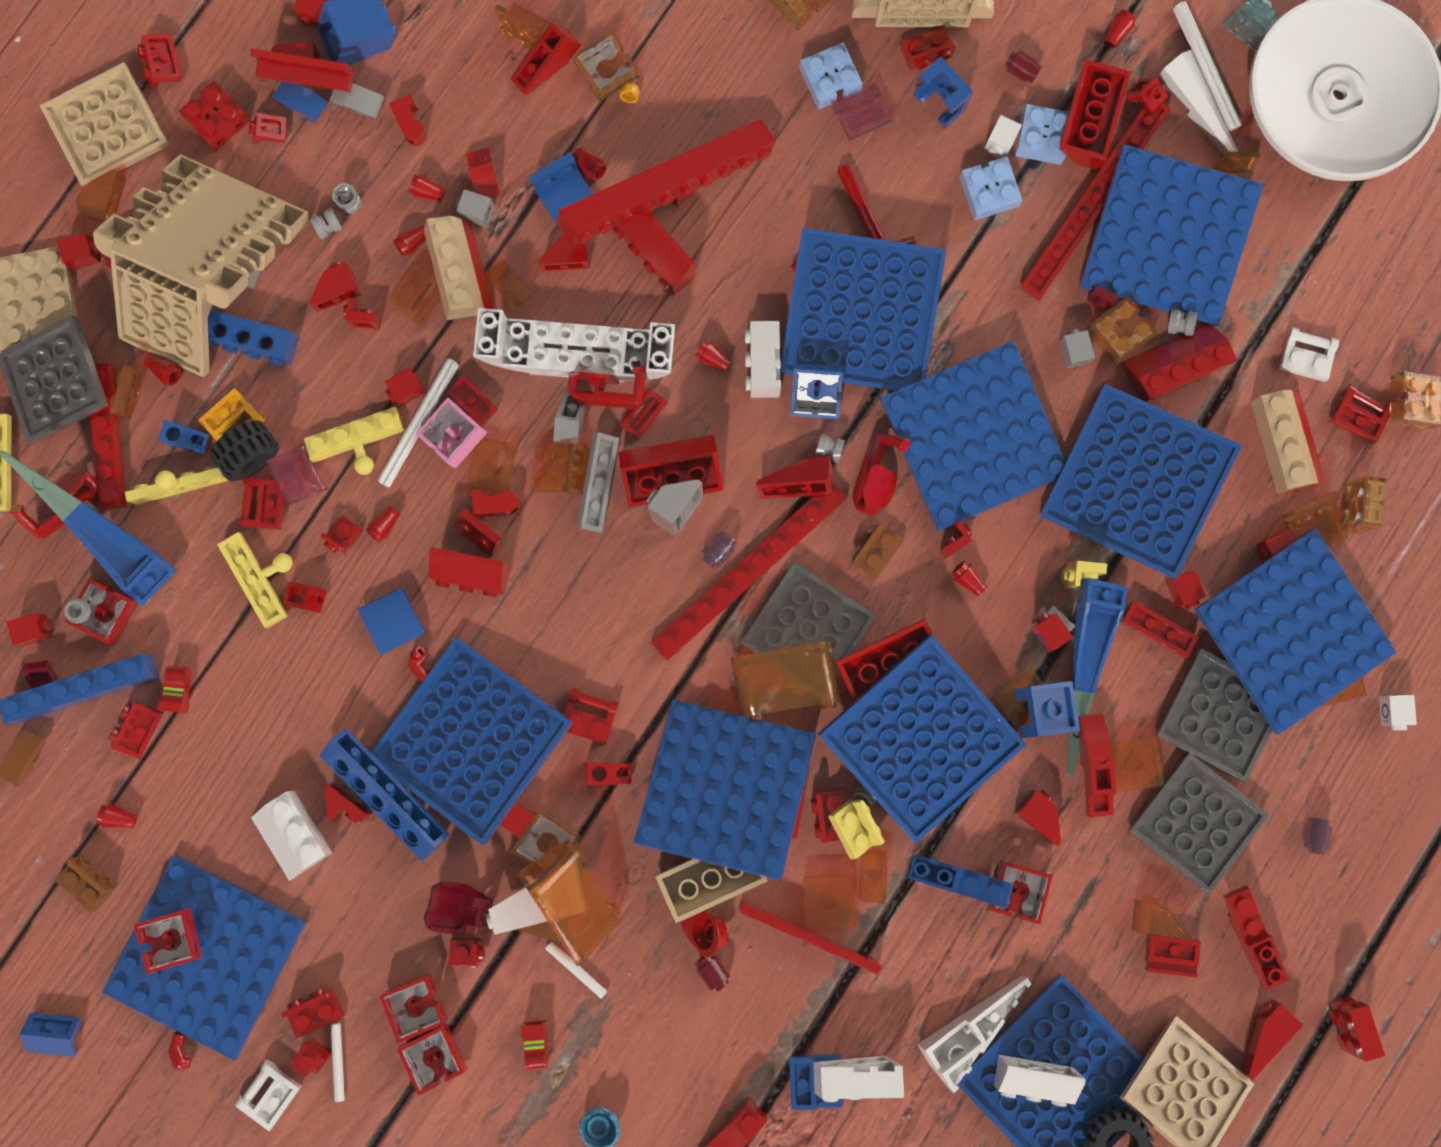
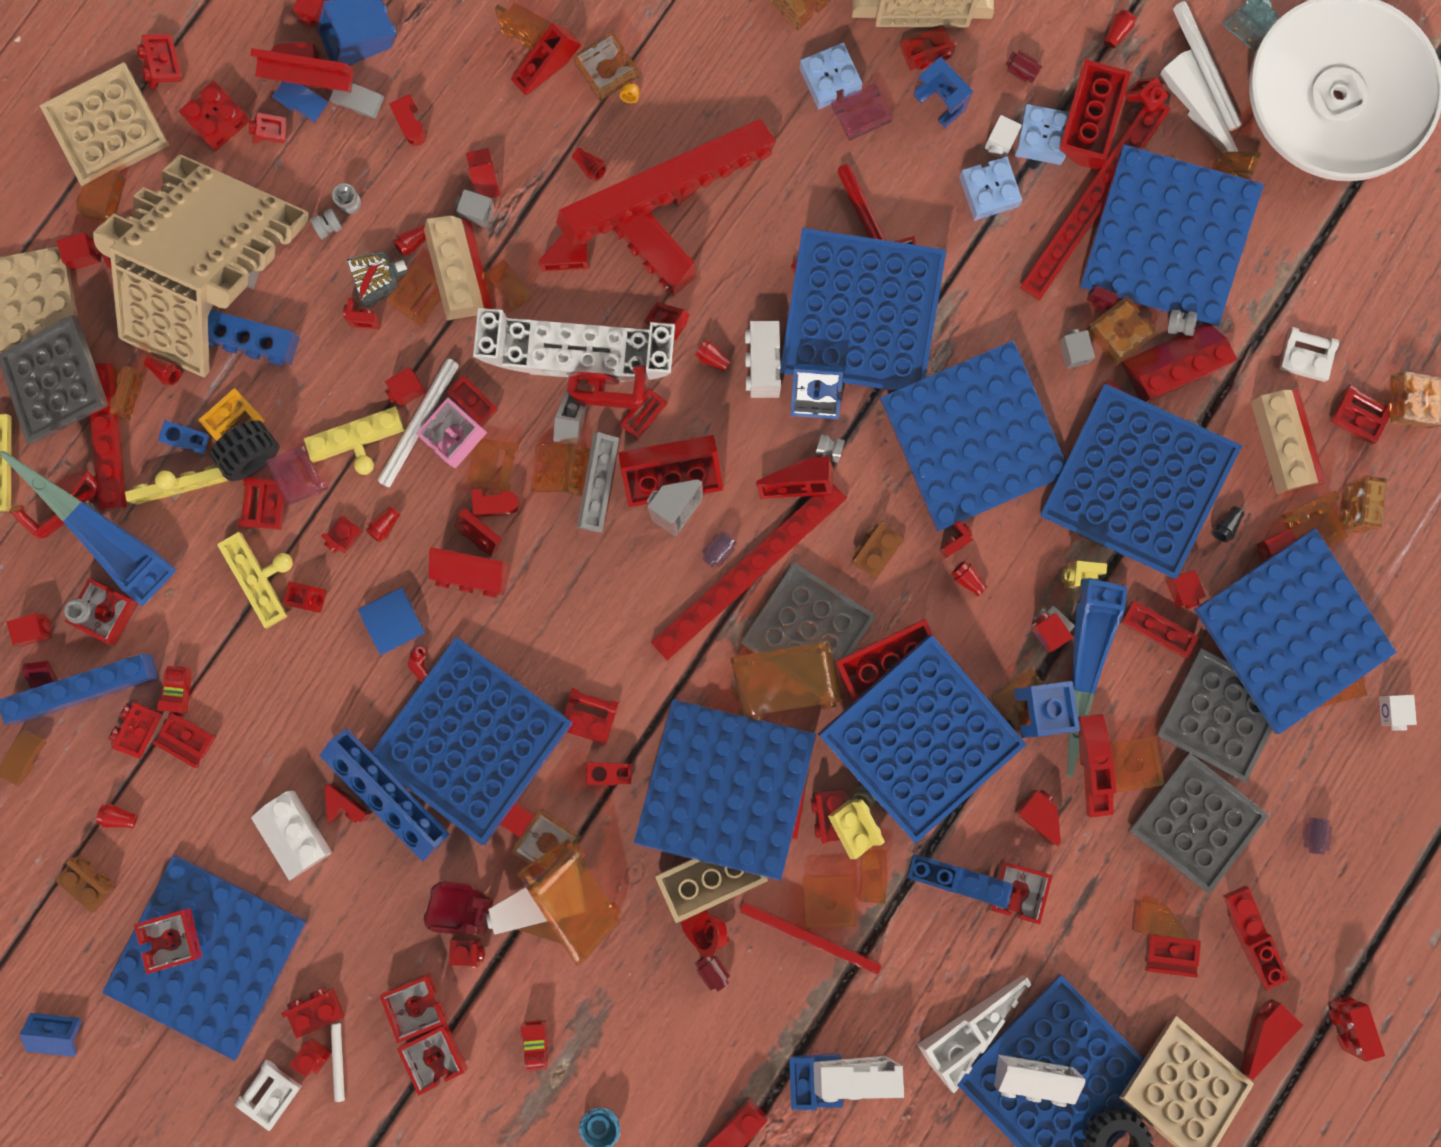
(175, 1052): red arm -> none
(184, 740): none -> red plate
(335, 287): red slope -> none
(375, 276): none -> torso
(425, 188): red cone -> none
(559, 185): blue bracket -> none
(580, 973): white bar -> none
(670, 315): none -> red slope
(875, 483): red piece -> none
(1227, 525): none -> black cone

